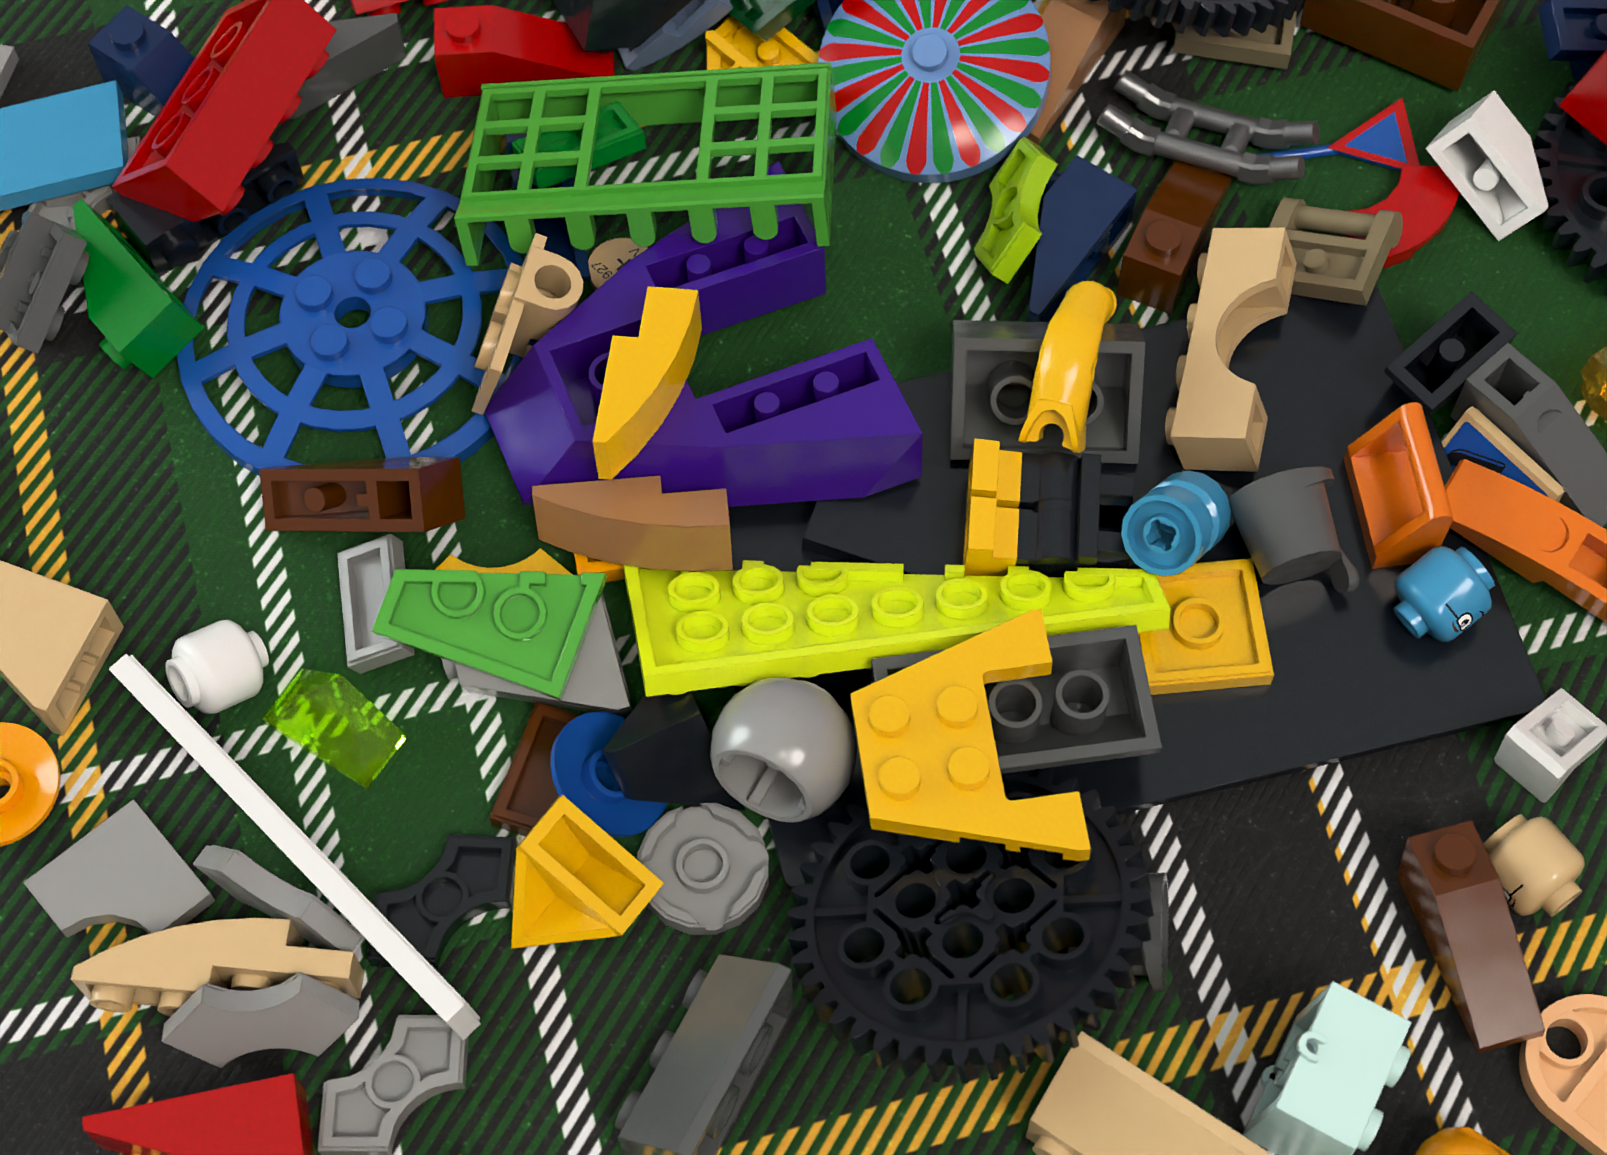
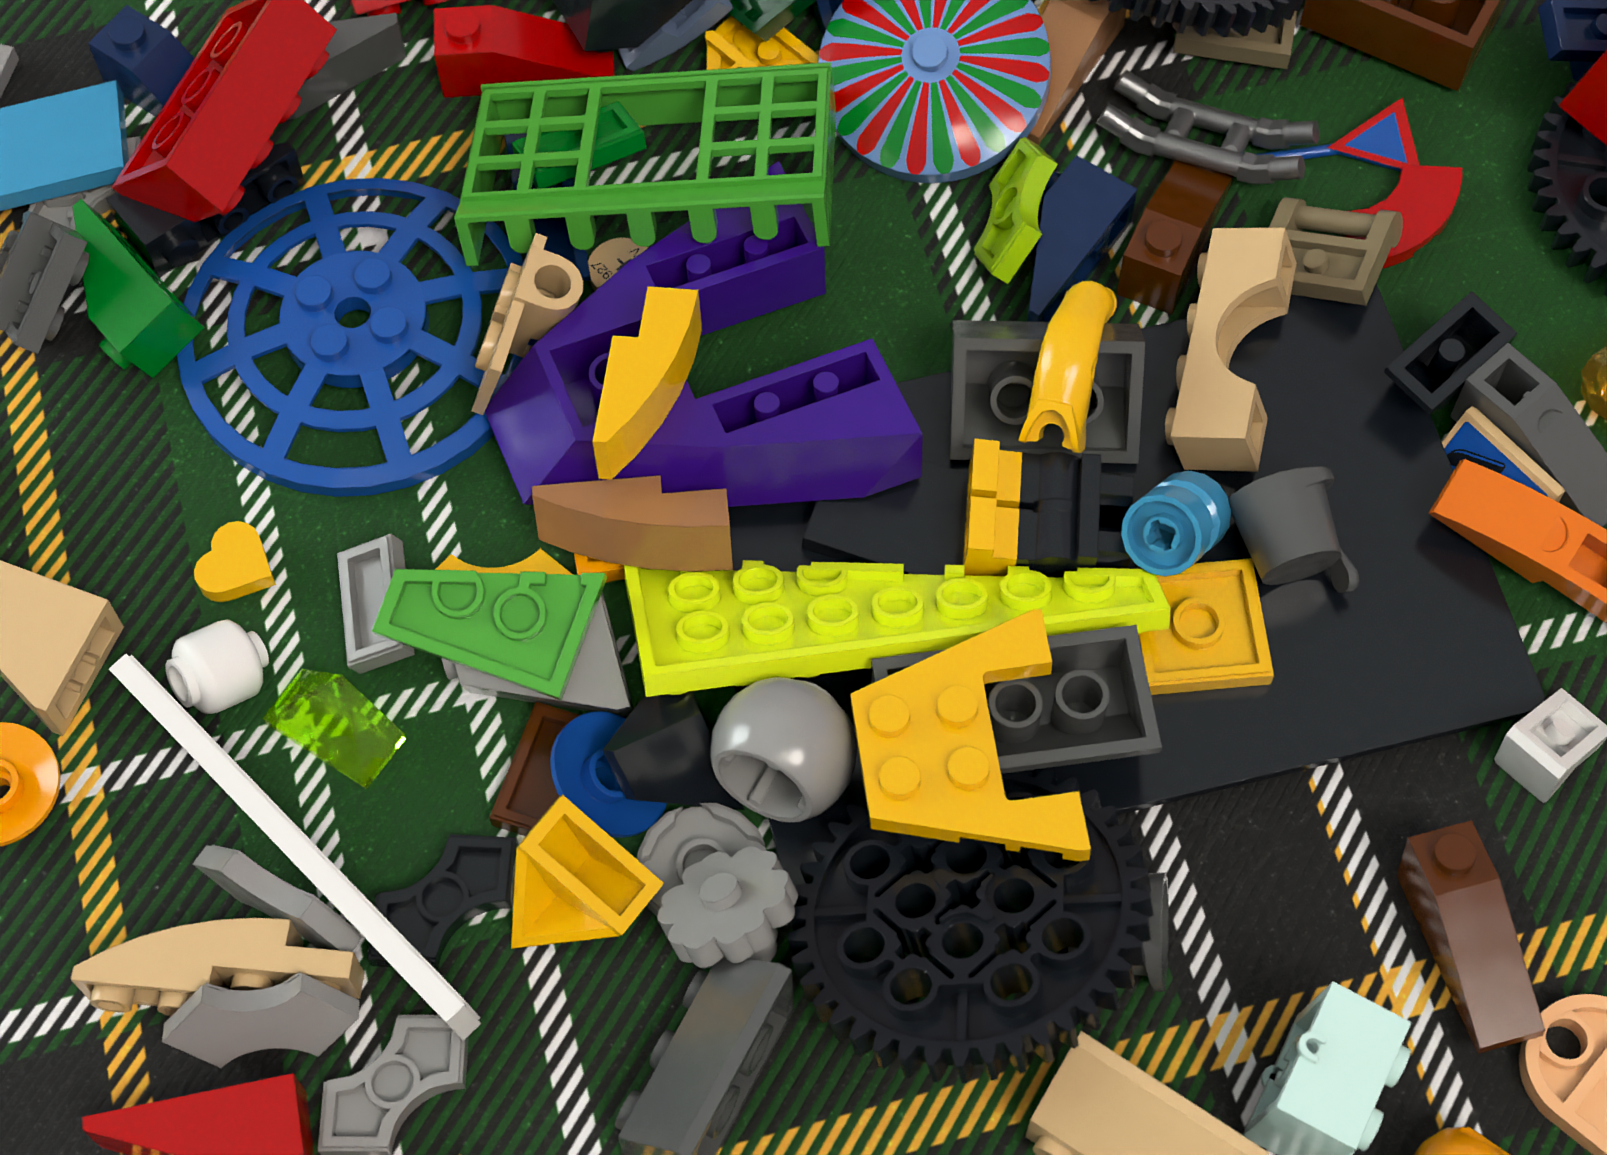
(120, 875): light grey tile -> none
(234, 565): none -> yellow tile
(364, 495): reddish brown slope -> none
(728, 908): none -> light grey plant
(1398, 489): orange tile -> none
(1443, 593): dark azure head -> none
(1492, 165): white slope -> none
(1535, 865): tan head -> none

